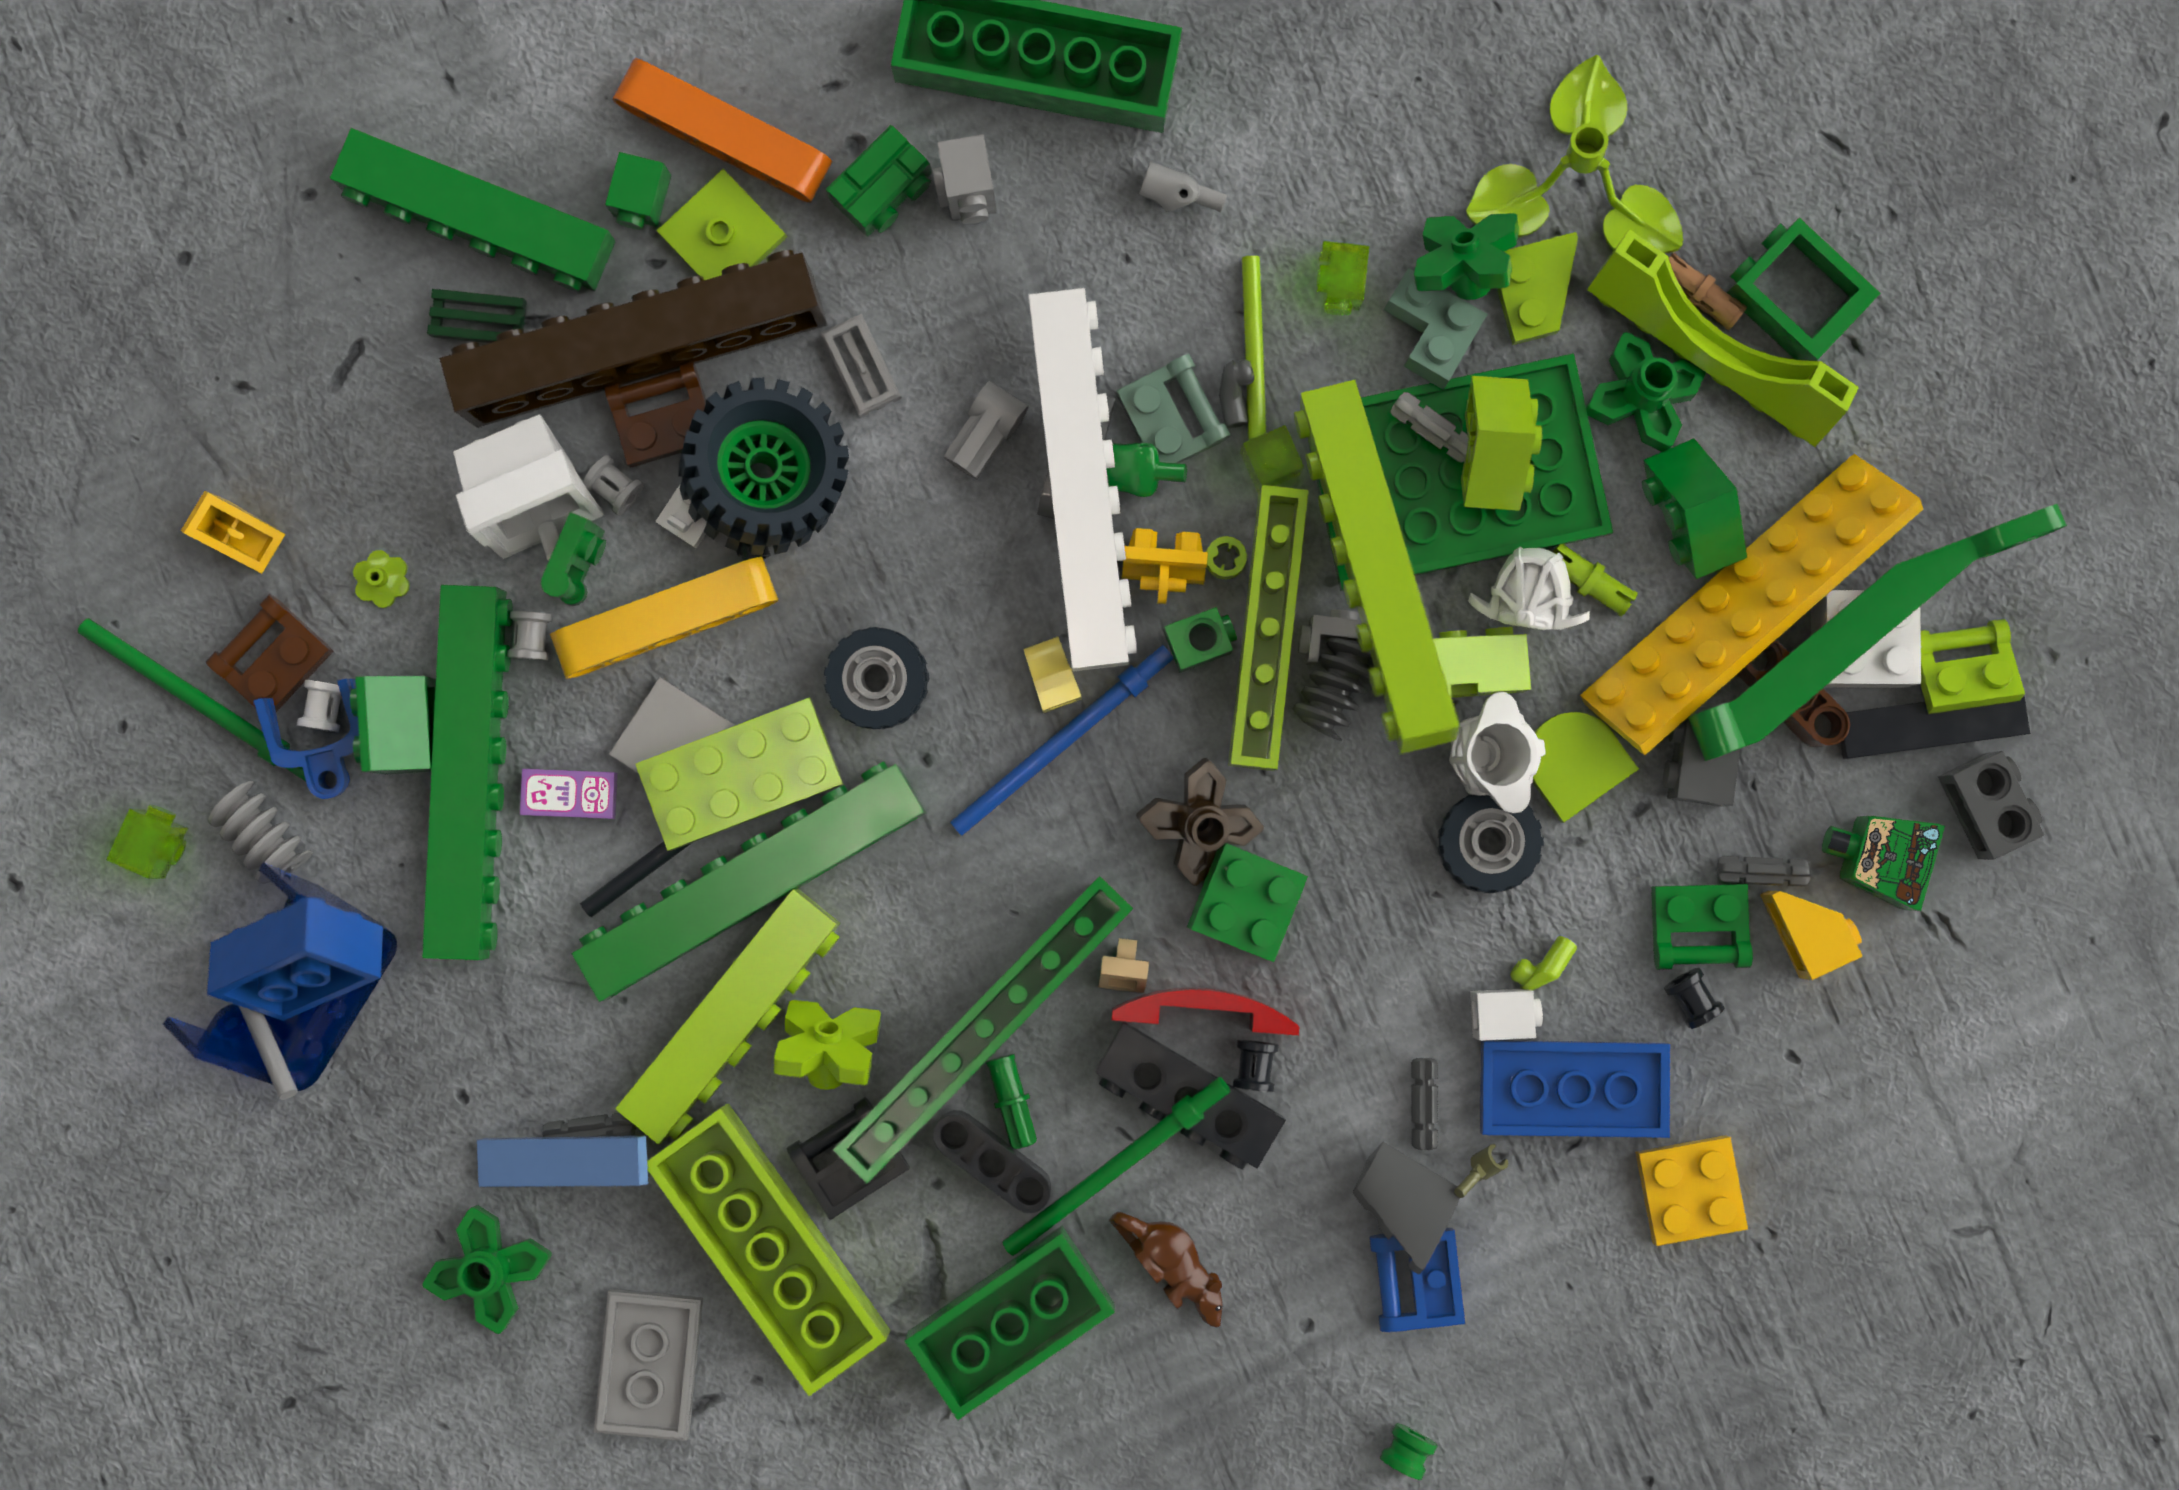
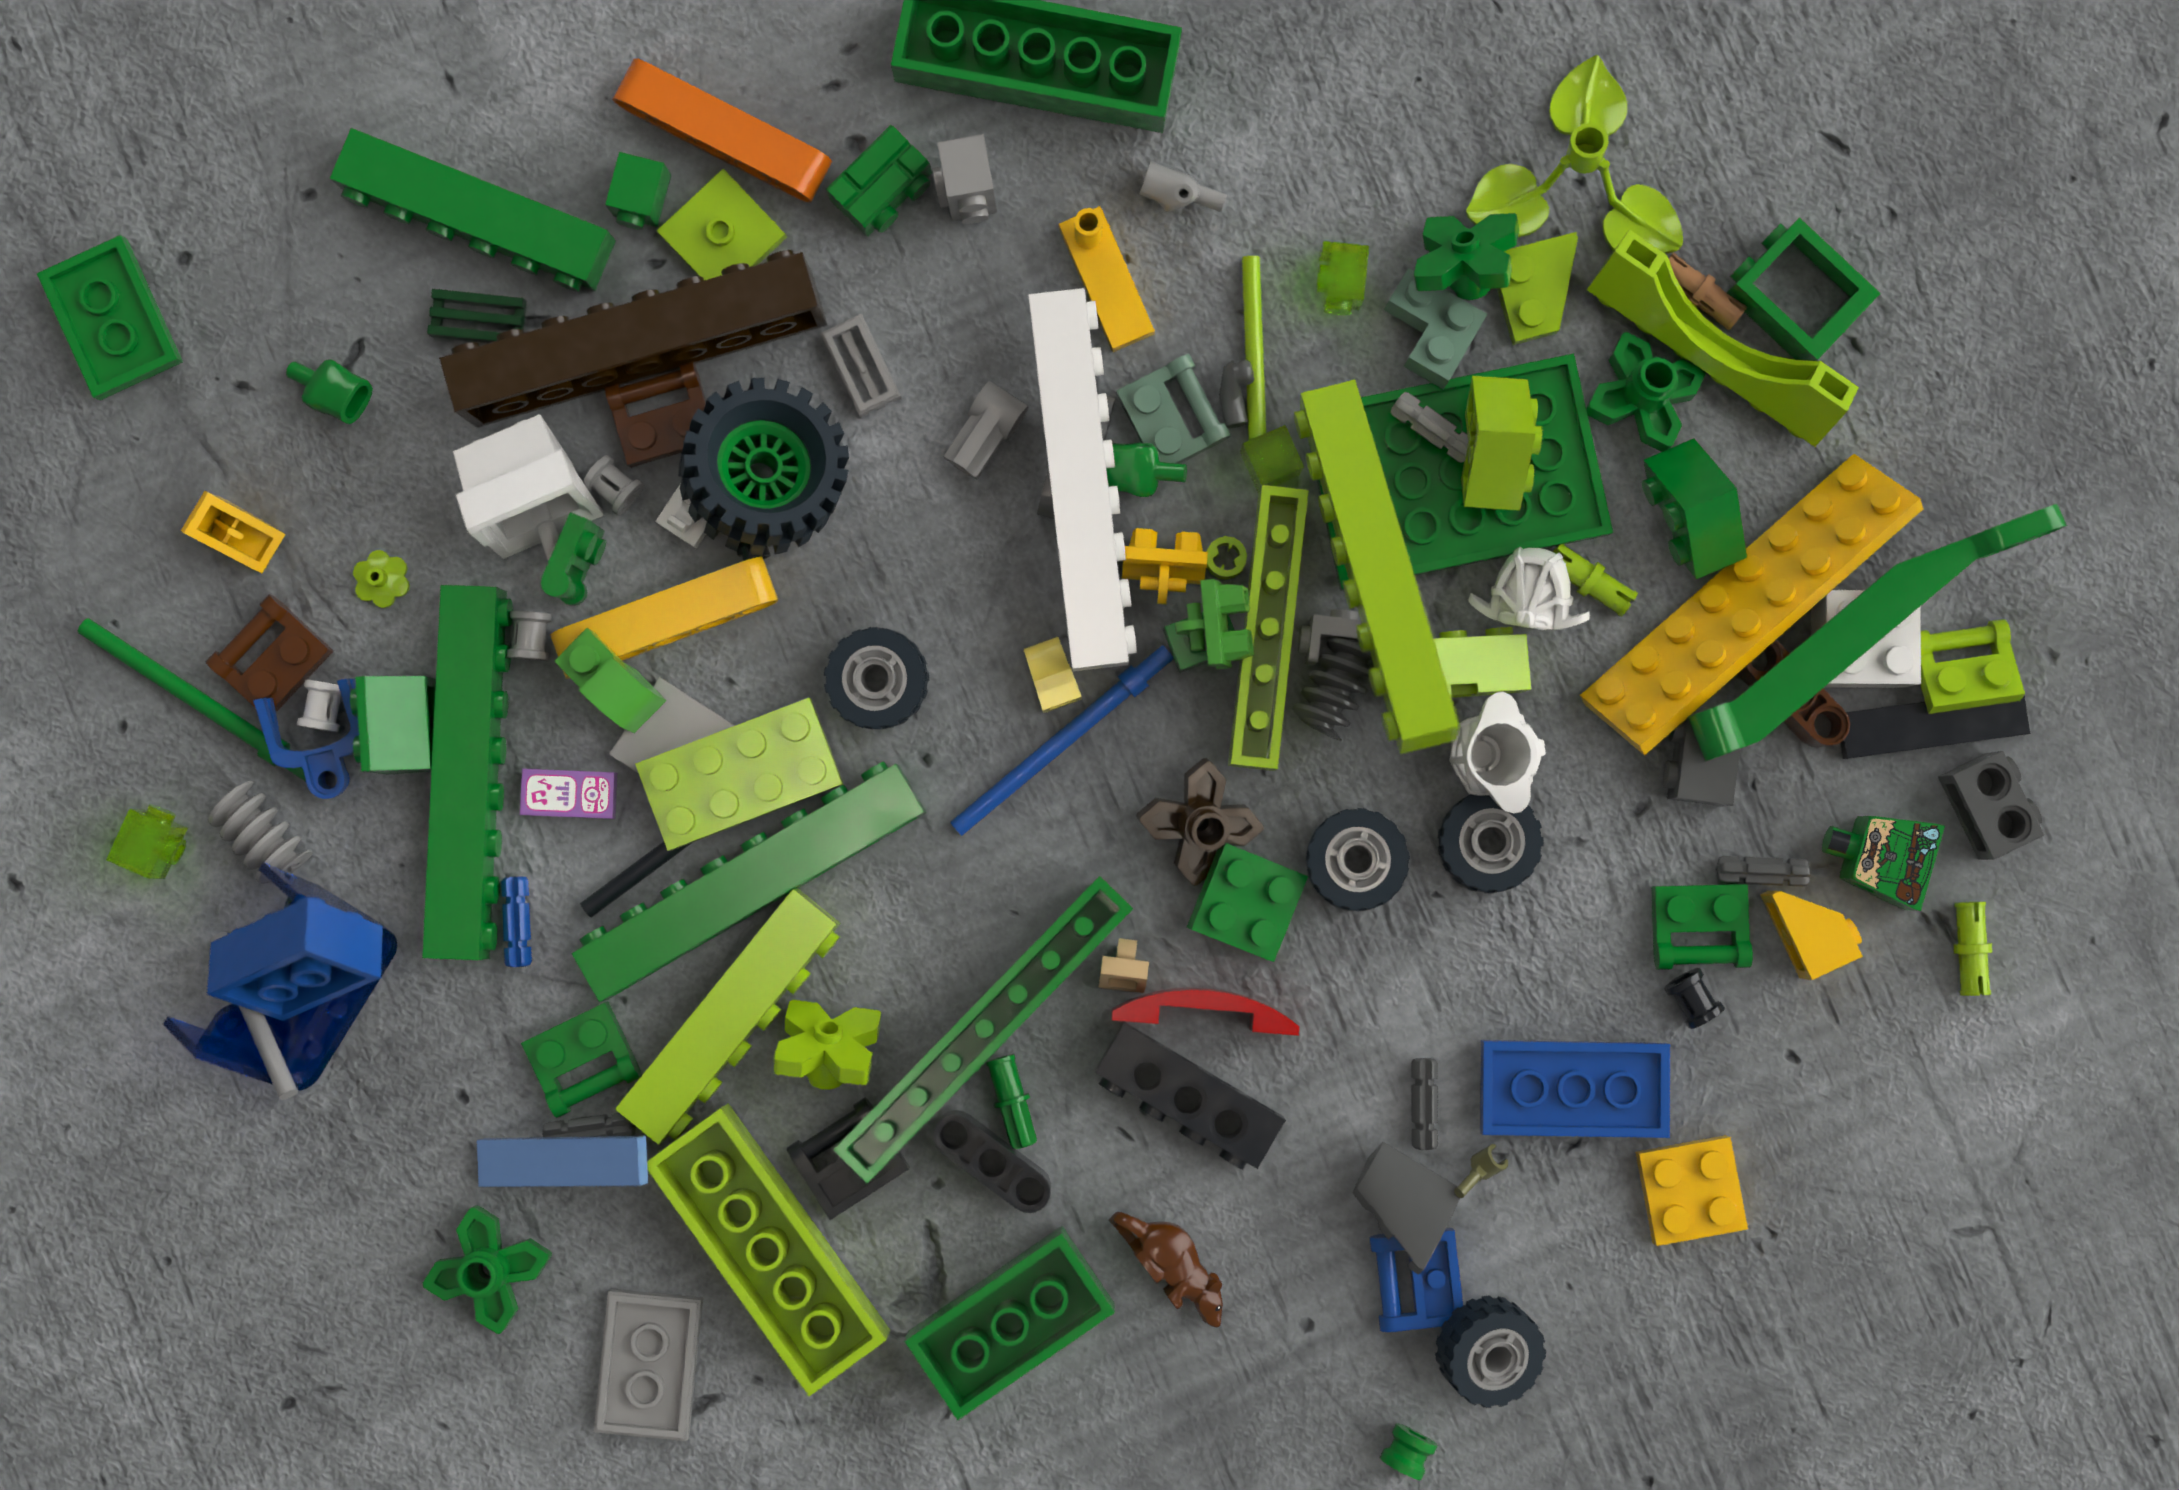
(109, 317): none -> green plate
(332, 390): none -> green piece
(516, 921): none -> blue axle
(574, 1045): none -> green plate
(609, 682): none -> bright green brick
(1106, 278): none -> yellow piece
(1185, 1115): green bar -> none
(1221, 644): none -> bright green hips
(1261, 1079): black bush -> none
(1387, 859): none -> black wheel
(1473, 1334): none -> black wheel
(1505, 1014): white brick -> none
(1547, 970): lime arm -> none
(1579, 762): lime tile -> none
(1972, 948): none -> lime pin

